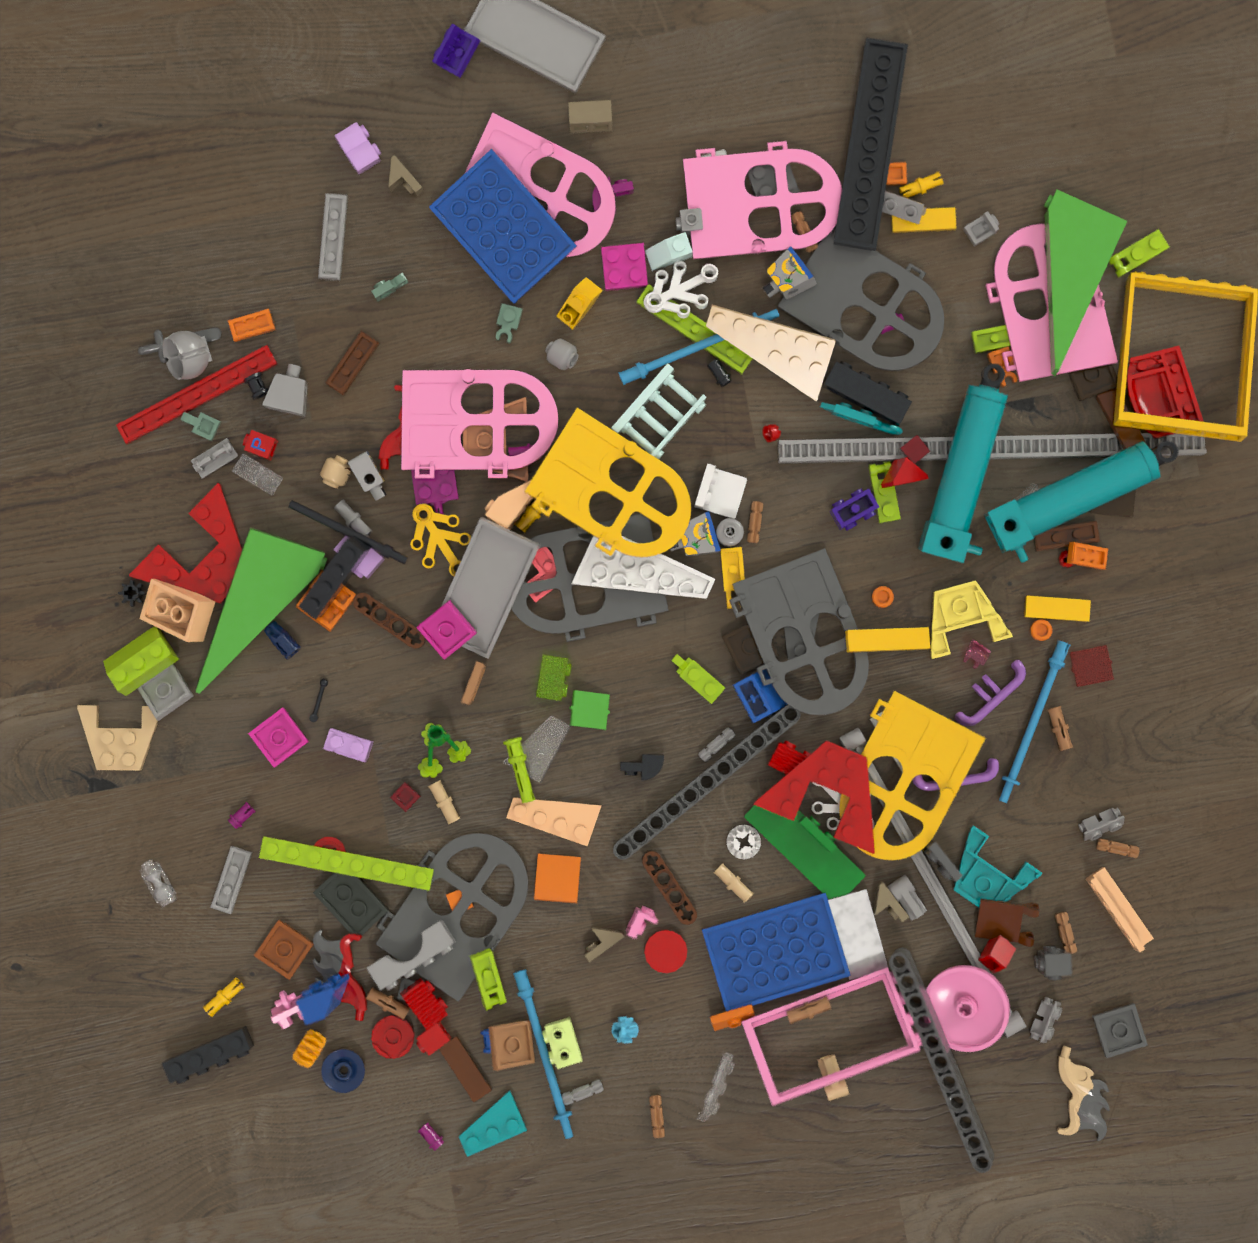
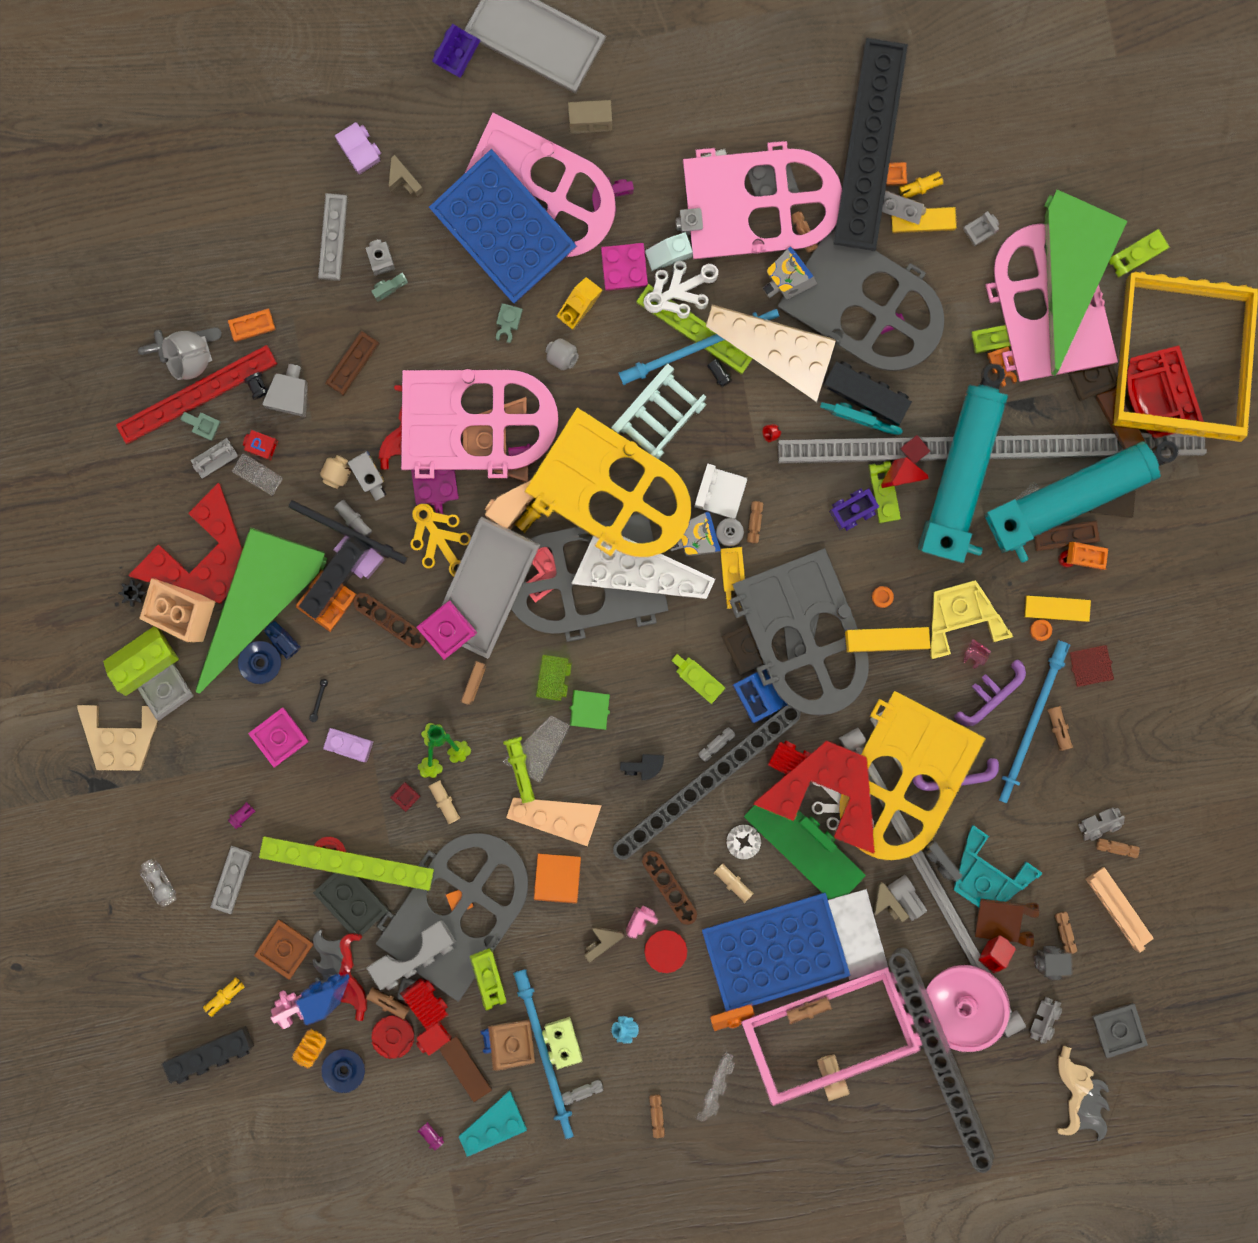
(248, 662): none -> dark blue dish
(382, 264): none -> light grey brick

